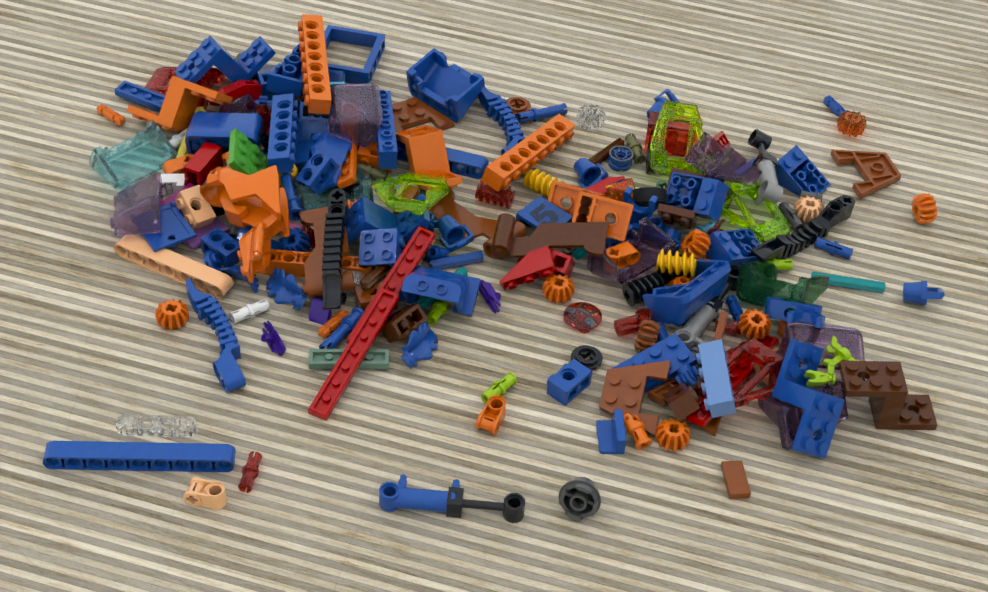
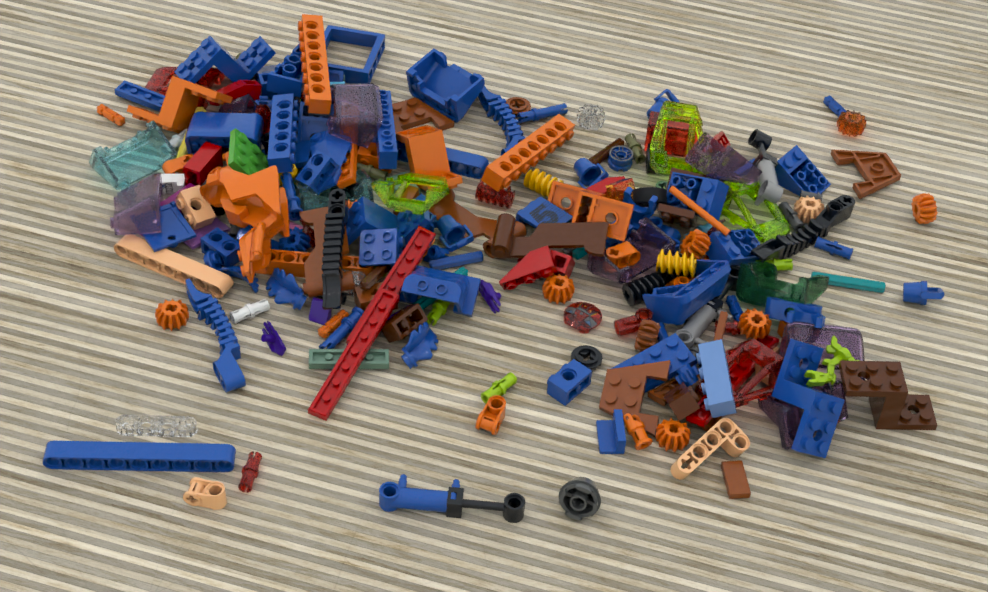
(700, 211): none -> orange bar
(704, 449): none -> light nougat beam

